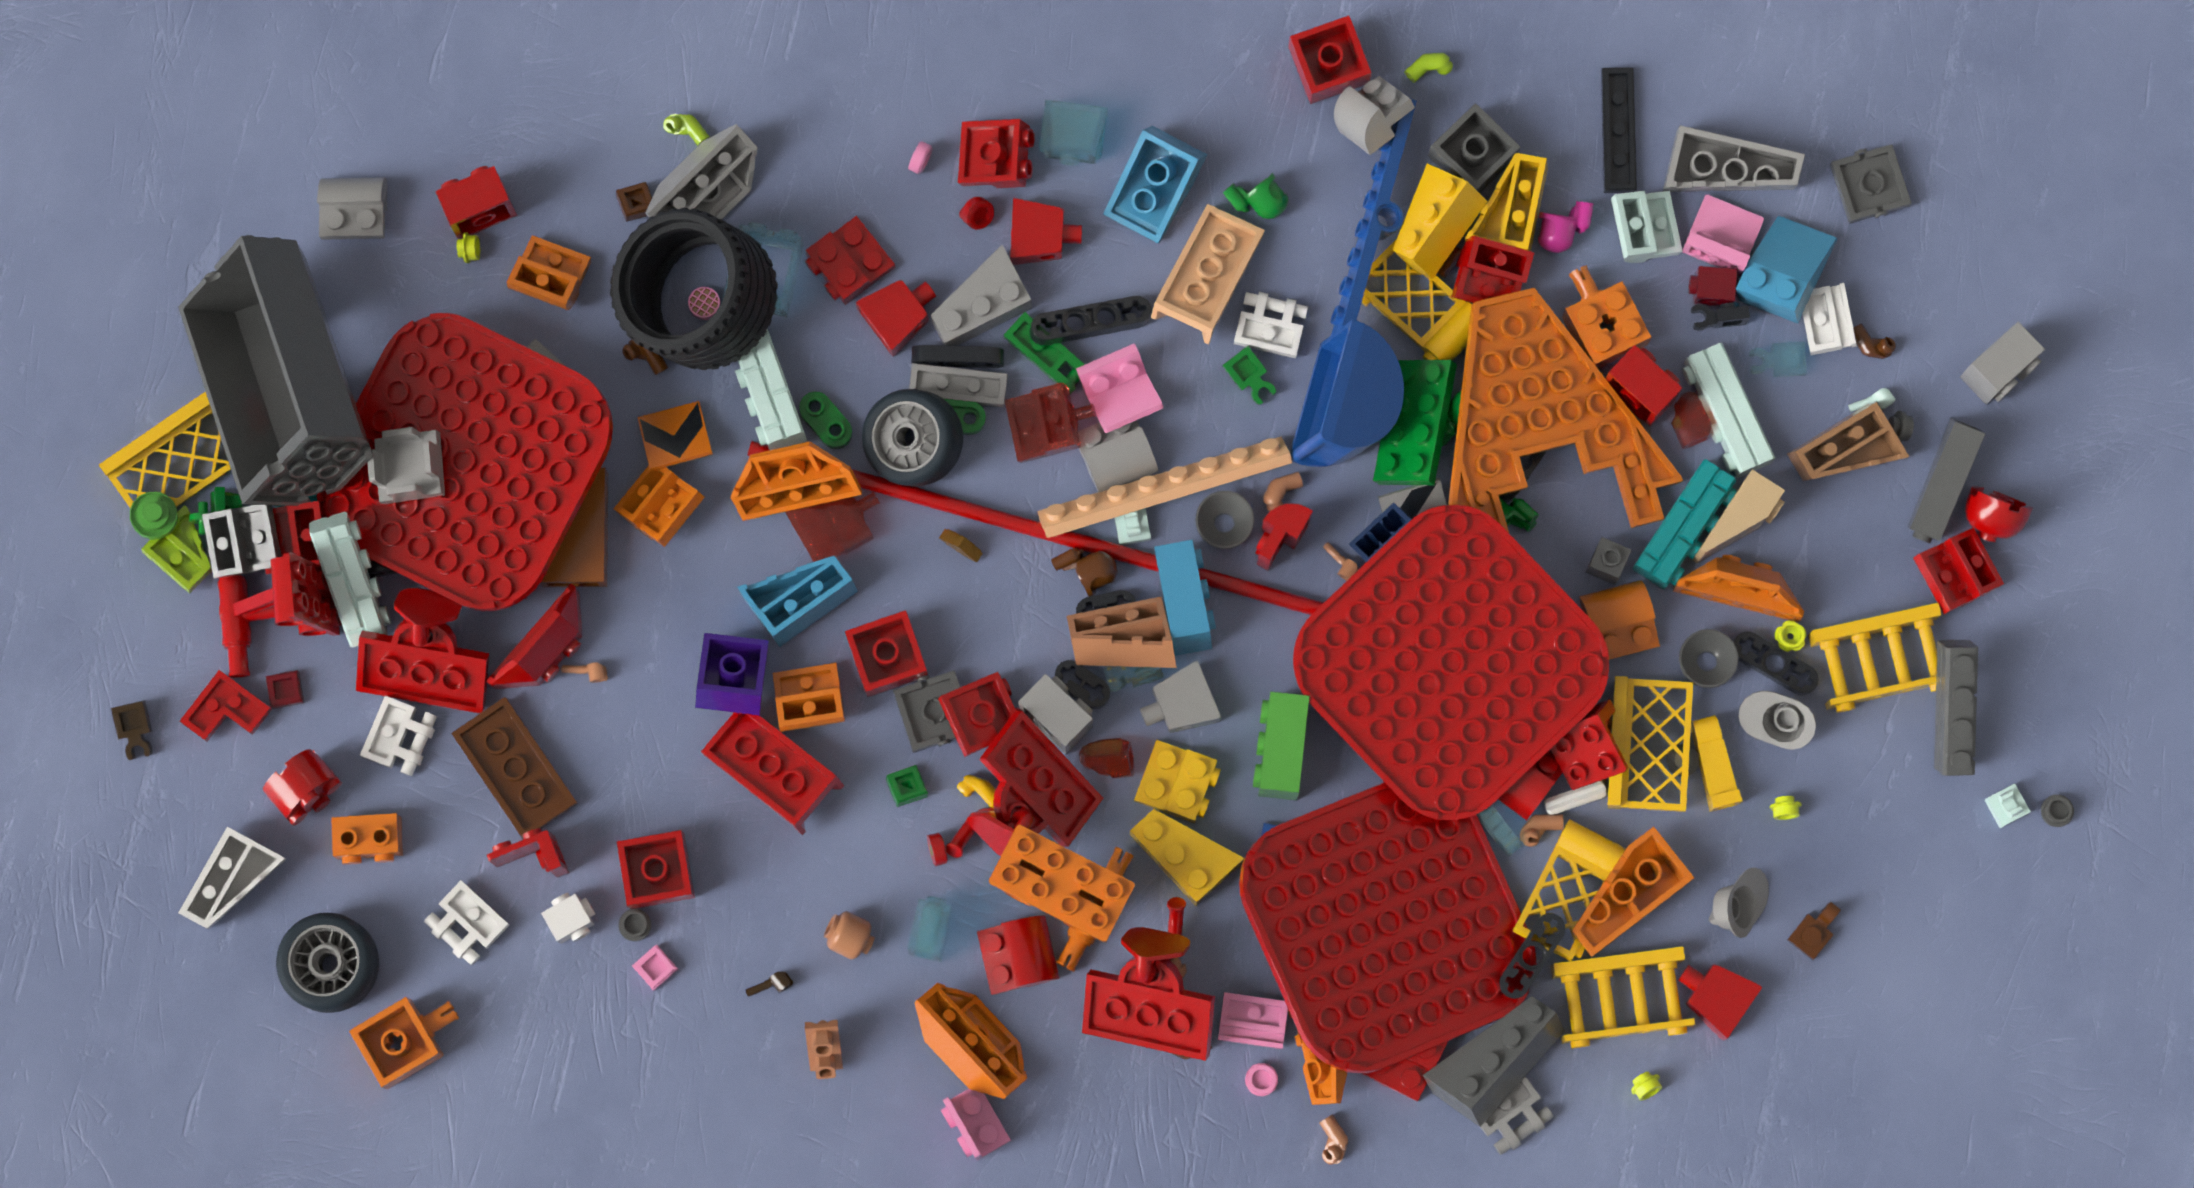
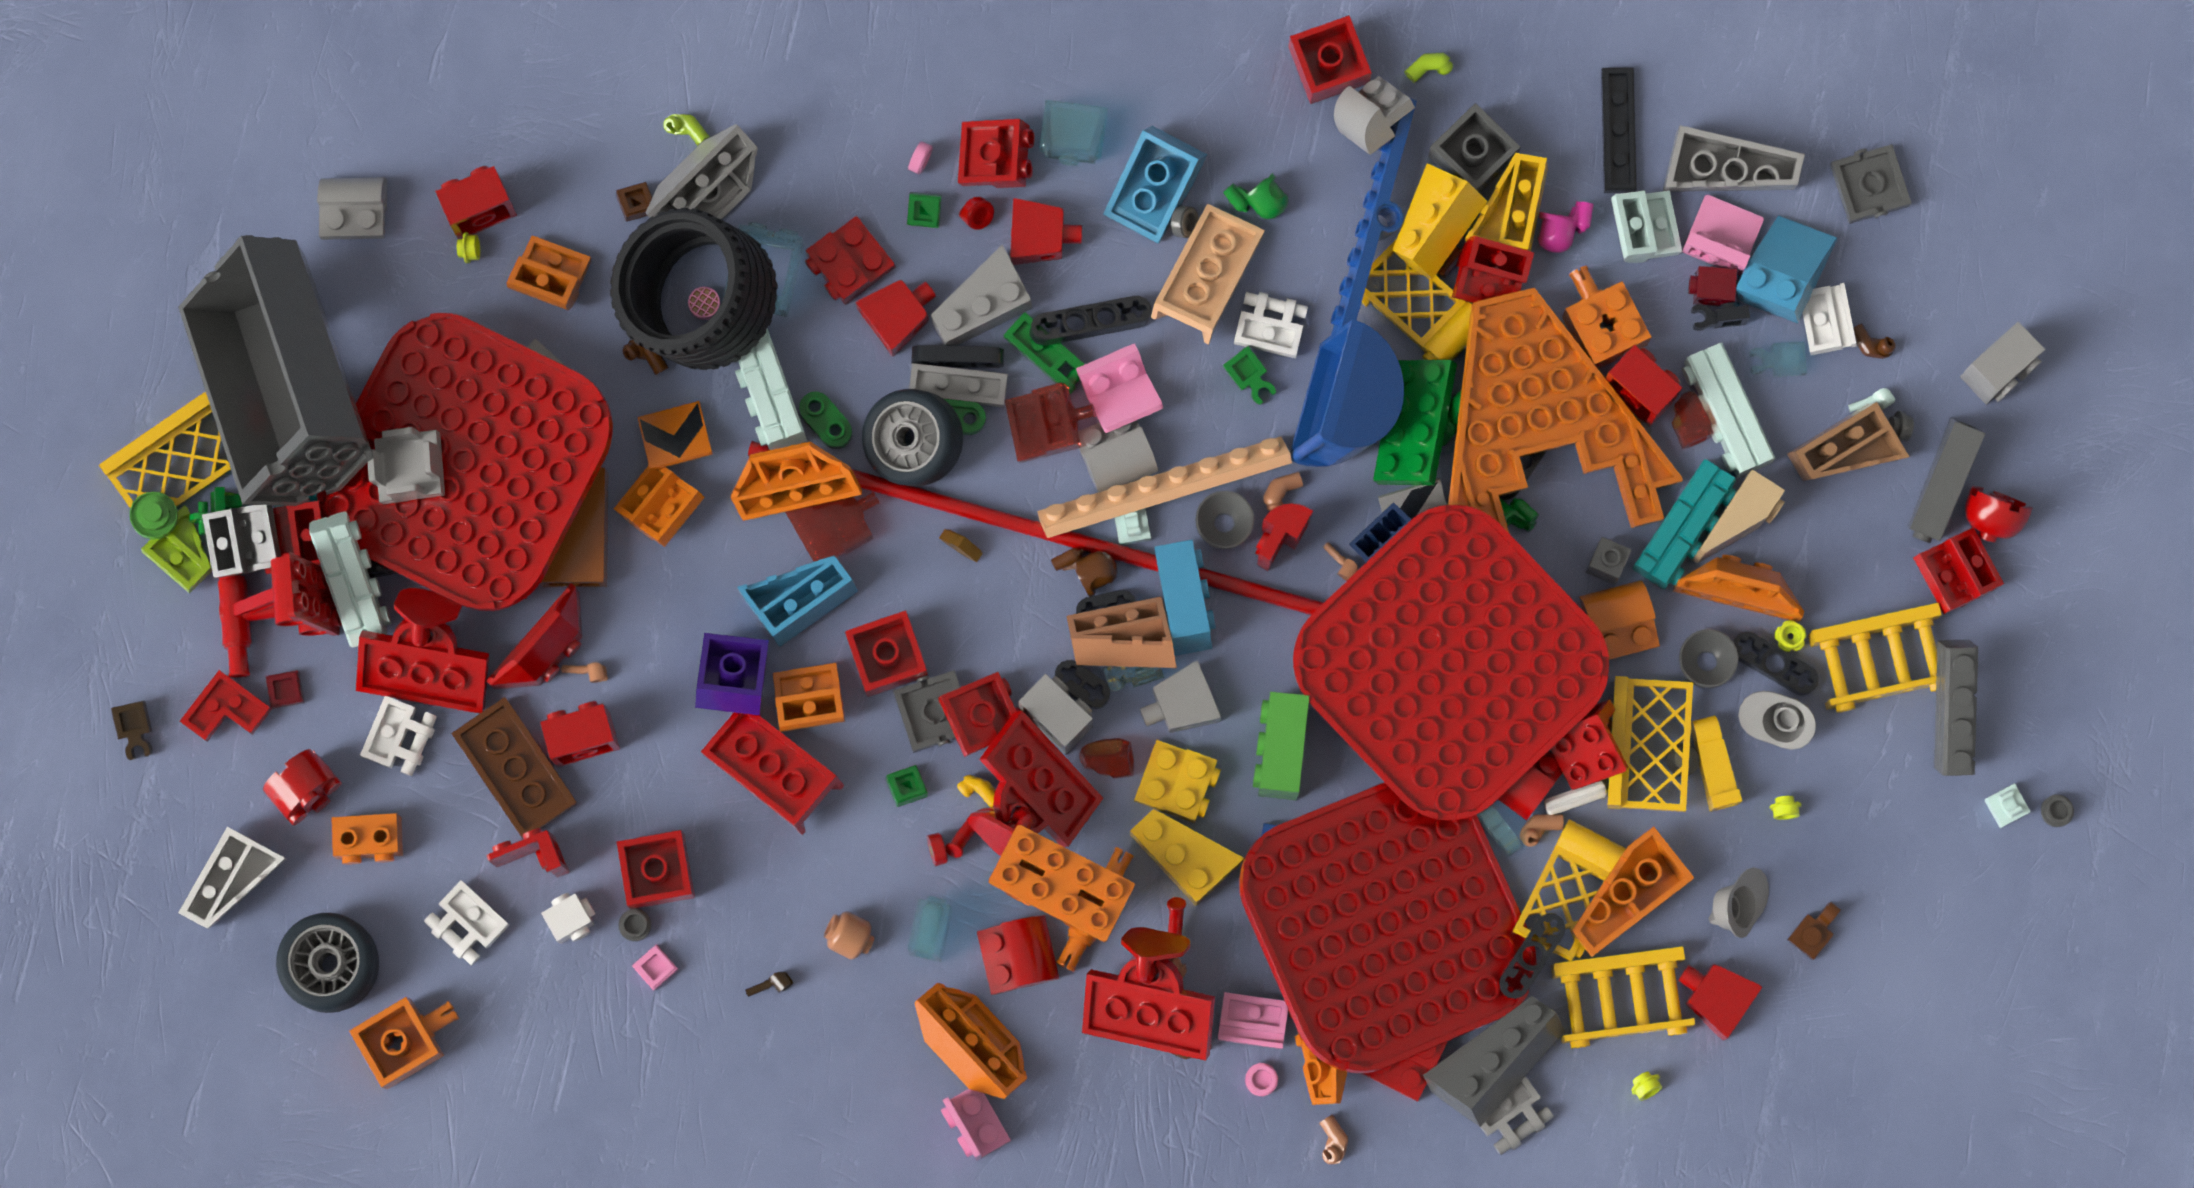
(579, 734): none -> red brick
(824, 1048): nougat hips -> none
(924, 210): none -> green tile
(1184, 221): none -> dark grey tile

